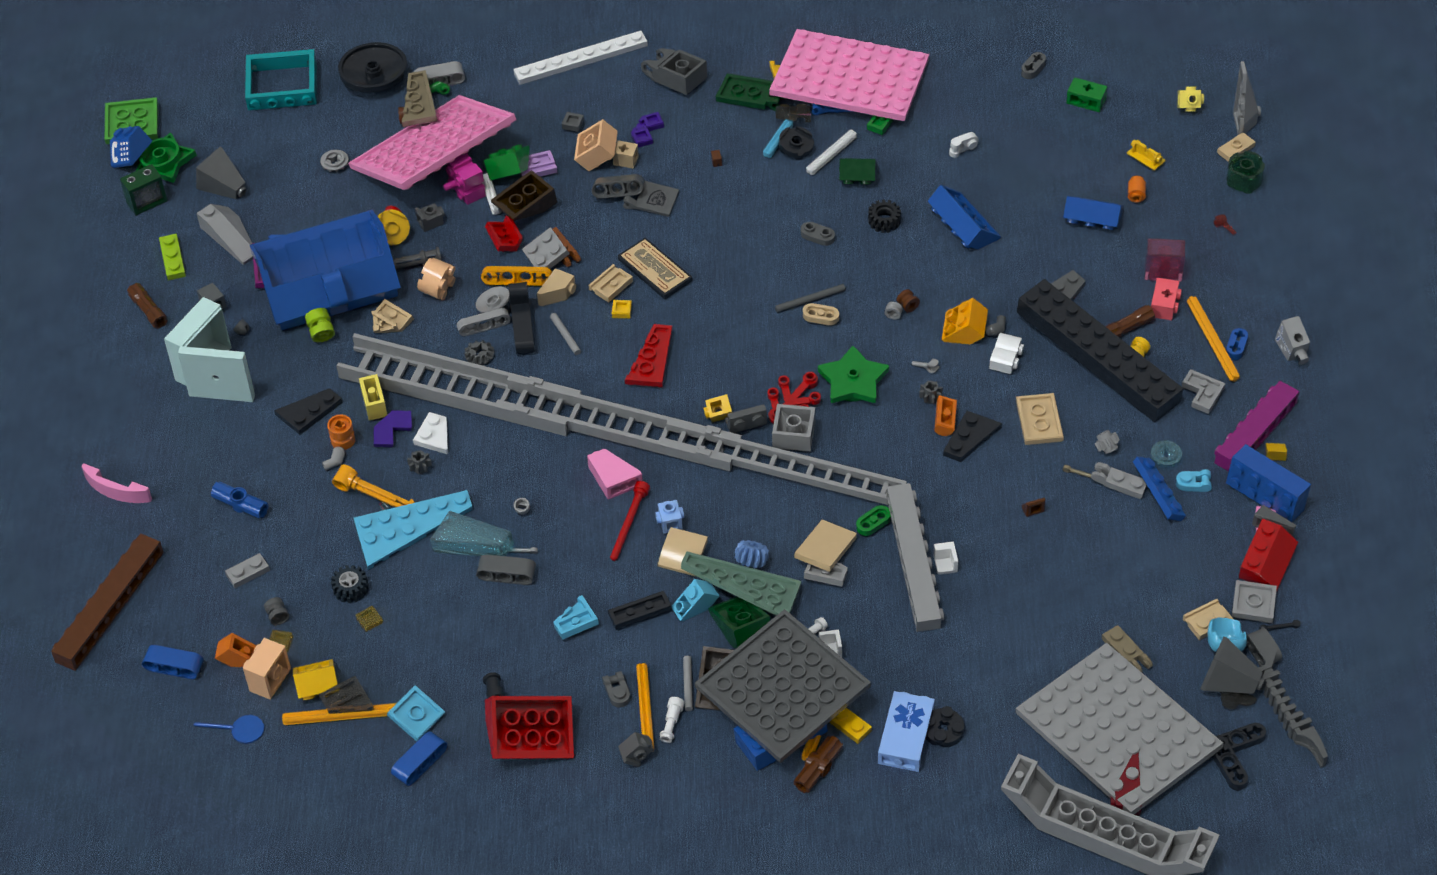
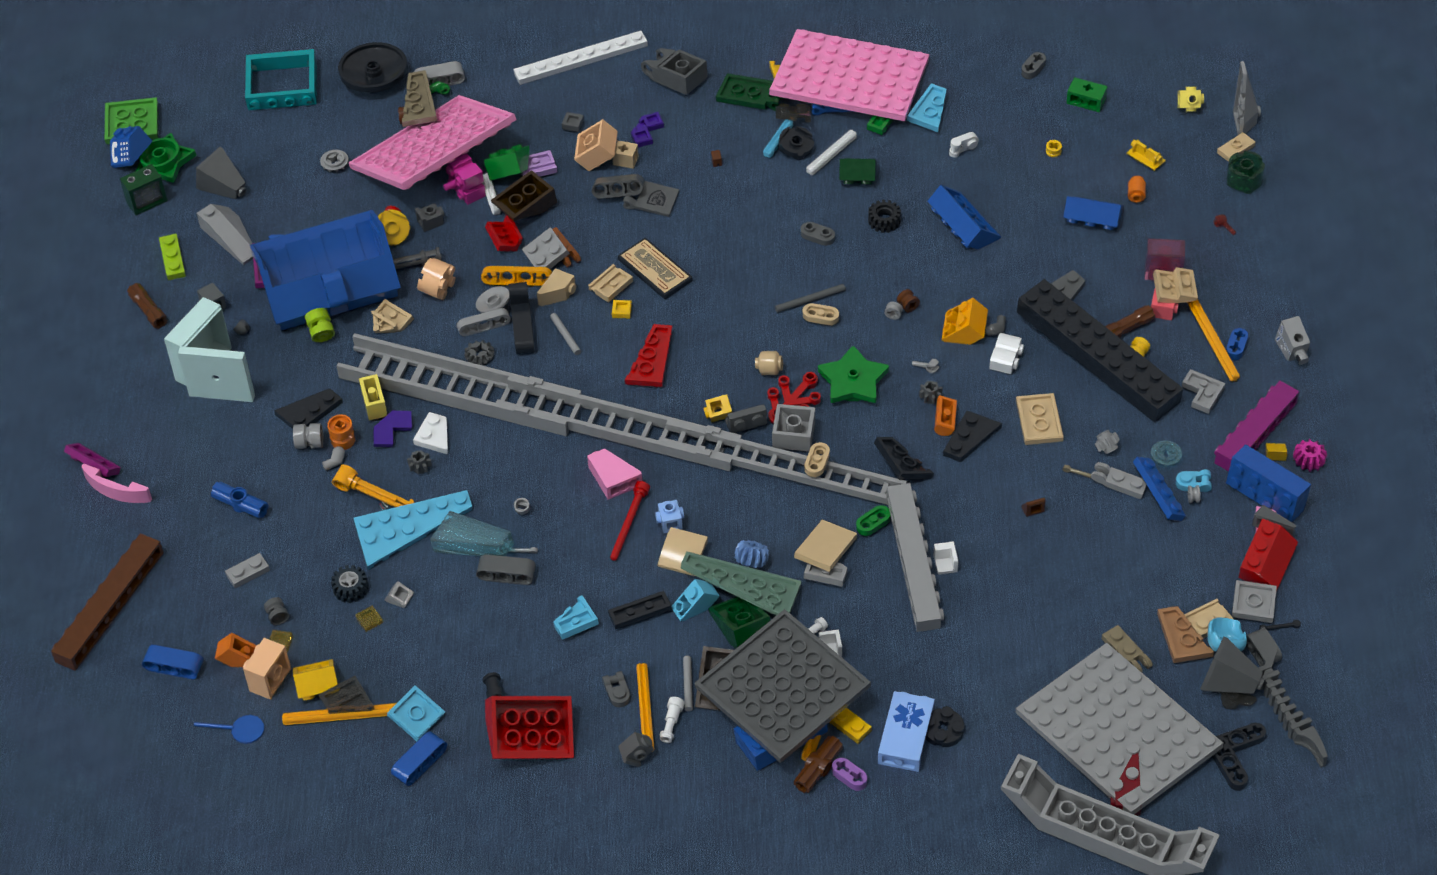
(89, 457): none -> magenta plate
(305, 436): none -> light grey wheel
(399, 595): none -> light grey slope
(769, 363): none -> tan head
(816, 463): none -> tan plate
(847, 776): none -> medium lavender beam
(899, 461): none -> black wing
(929, 108): none -> medium azure wing
(1053, 148): none -> yellow bush
(1175, 286): none -> tan slope
(1181, 637): none -> medium nougat wing
(1193, 494): none -> light grey bush
(1309, 455): none -> dark pink gear

